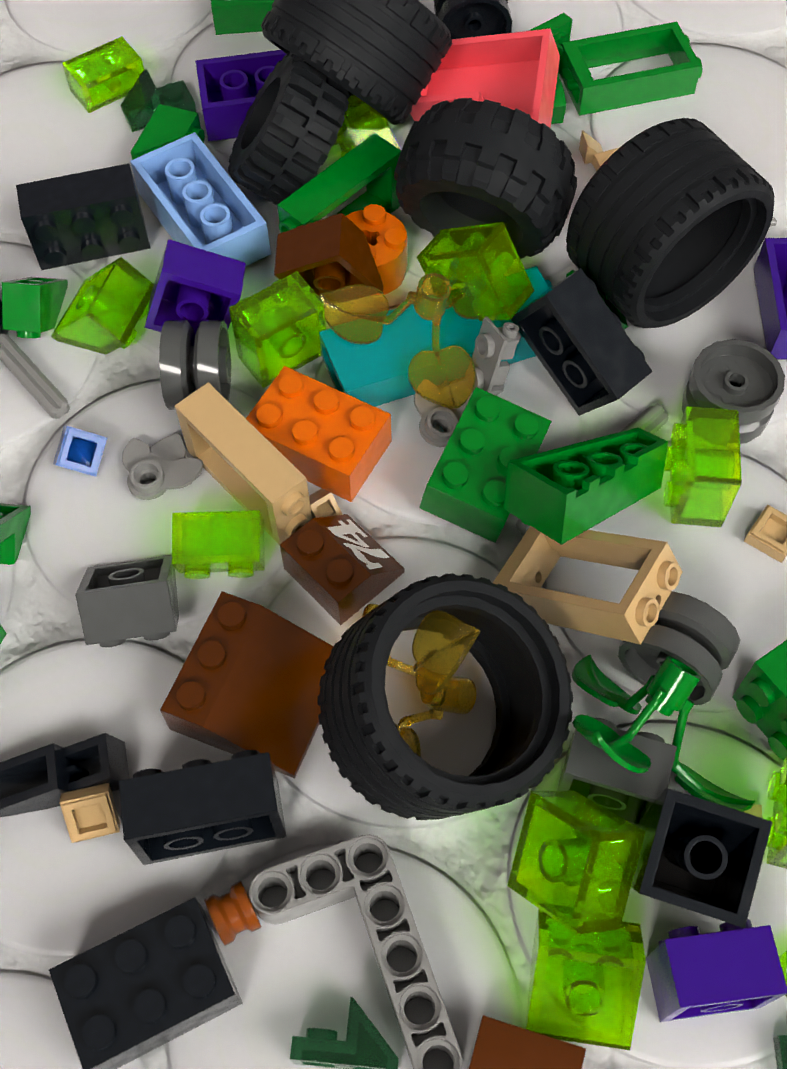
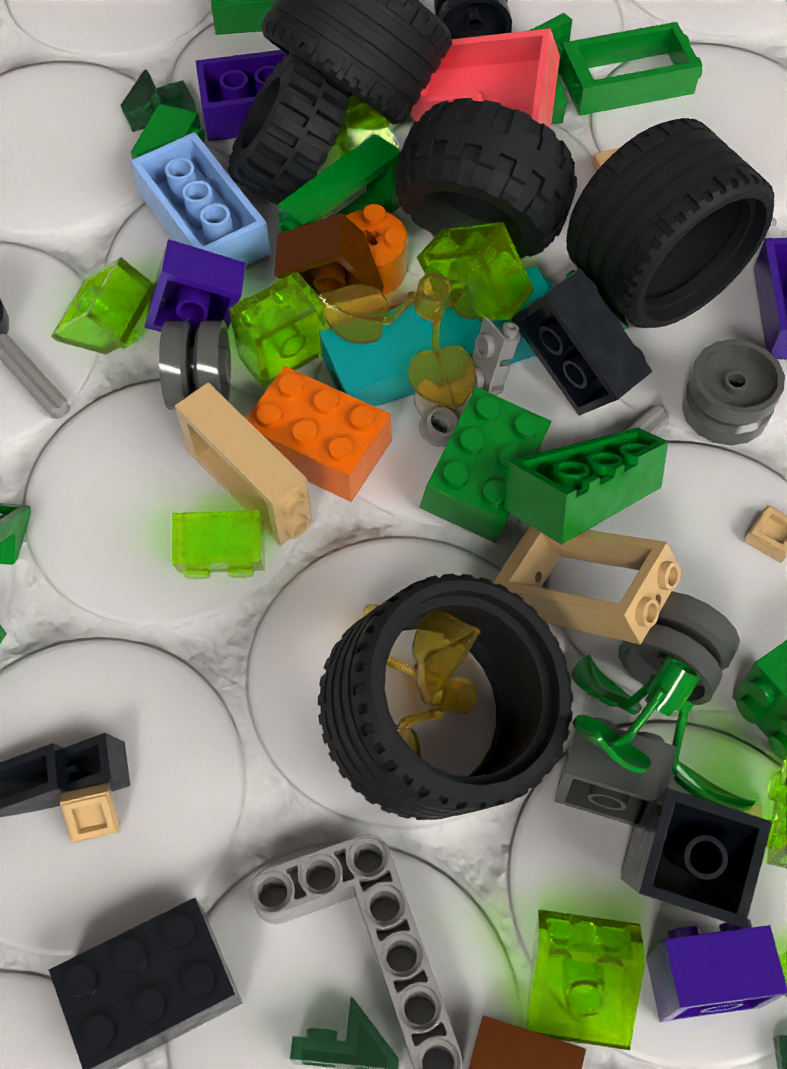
(32, 305): green slope -> none
(80, 450): slope -> none
(83, 216): black brick -> none
(103, 74): clear neon green brick -> none
(128, 601): dark grey slope -> none
(161, 462): light grey plate -> none
(201, 807): black brick -> none
(232, 913): dark orange wheel -> none
(250, 684): reddish brown slope -> none
(323, 504): tan piece -> none
(338, 564): reddish brown slope -> none
(576, 861): clear neon green brick -> none
(588, 147): tan piece -> none
(703, 466): clear neon green brick -> none

